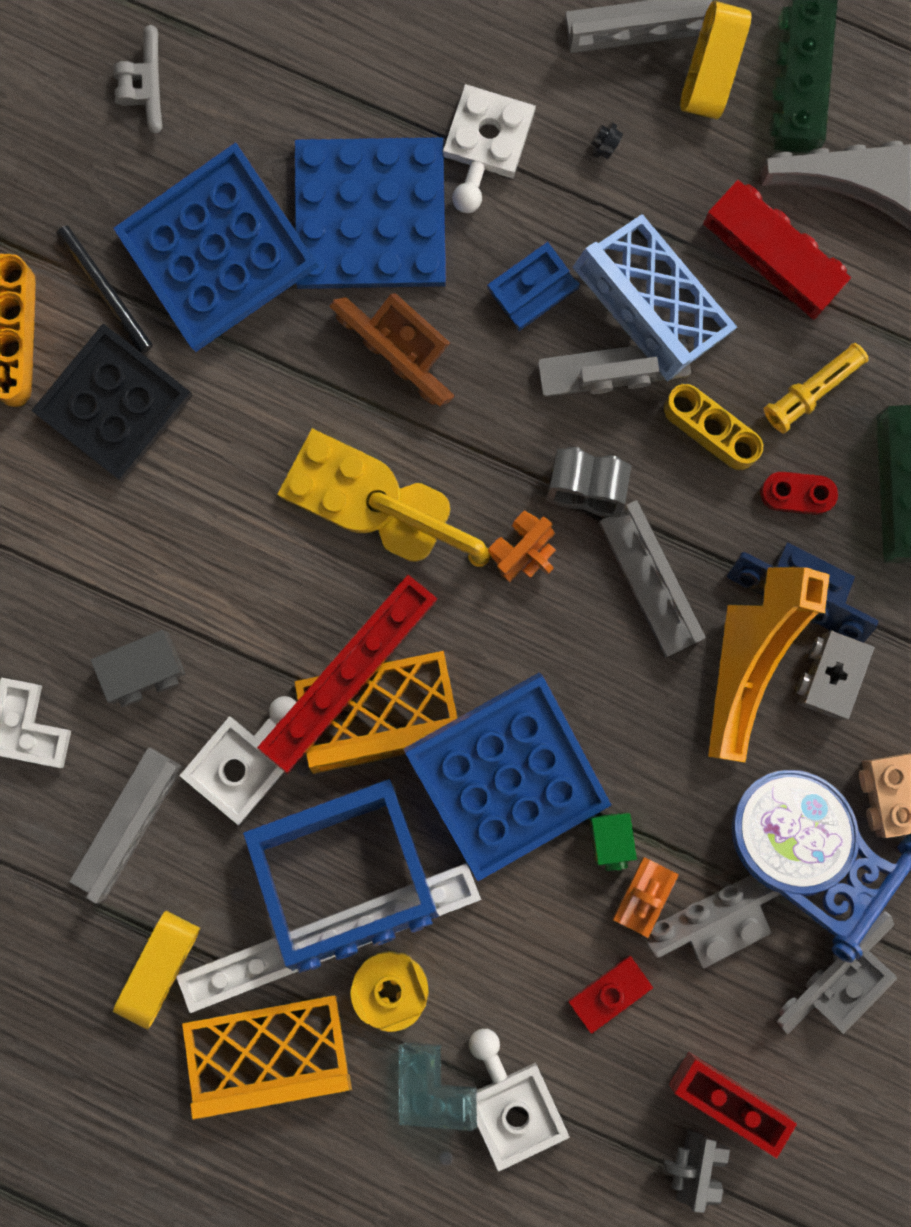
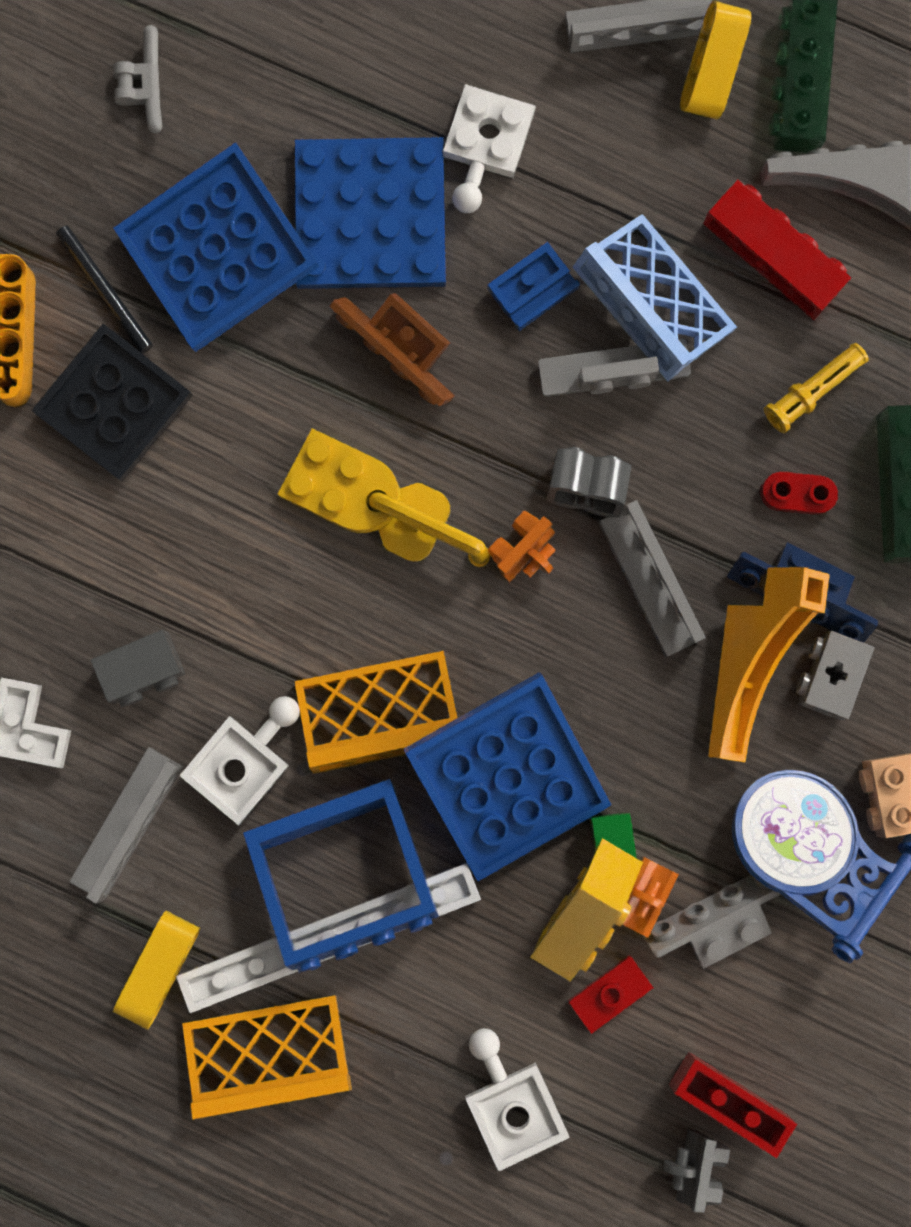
(347, 674): red plate -> none
(379, 1011): yellow plate -> none
(423, 1097): clear light blue plate -> none
(588, 912): none -> yellow wedge
(606, 140): black plate -> none
(732, 429): yellow beam -> none
(844, 988): light grey bracket -> none

